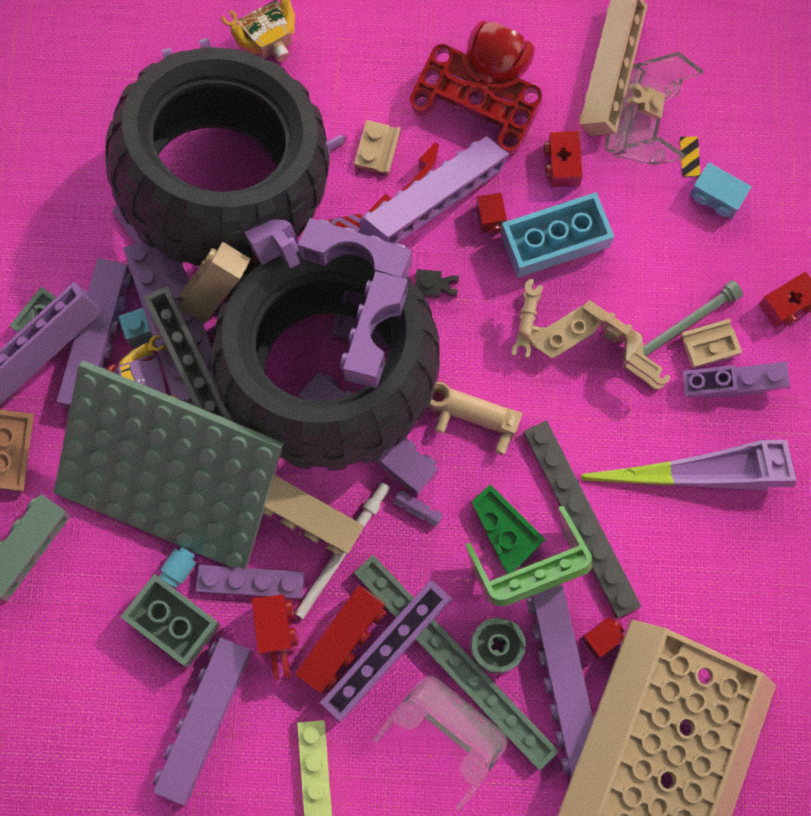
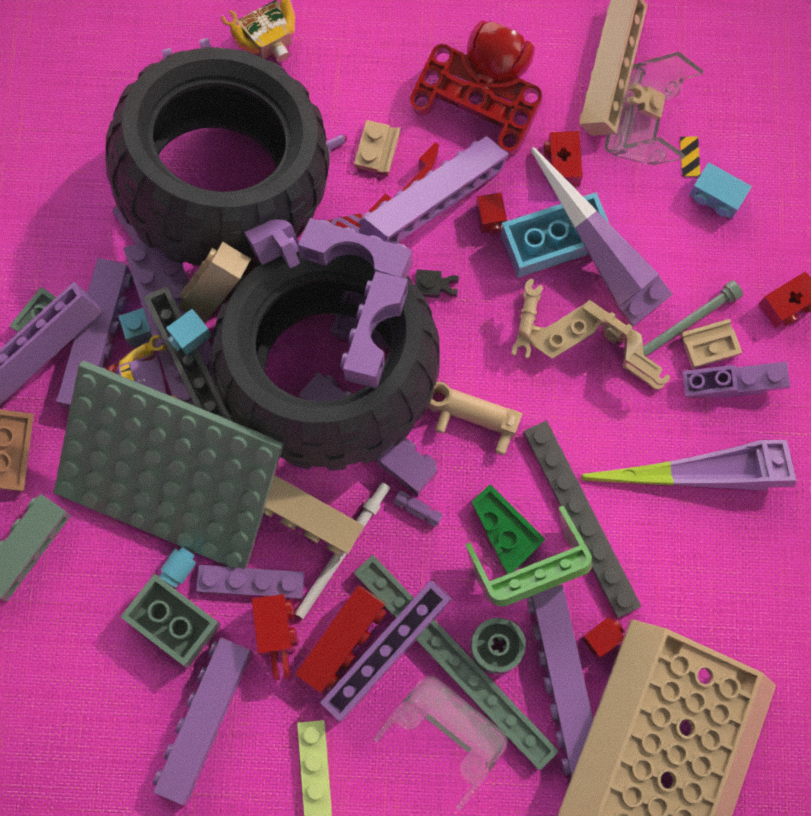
(188, 332): none -> medium azure brick
(625, 272): none -> medium lavender plate

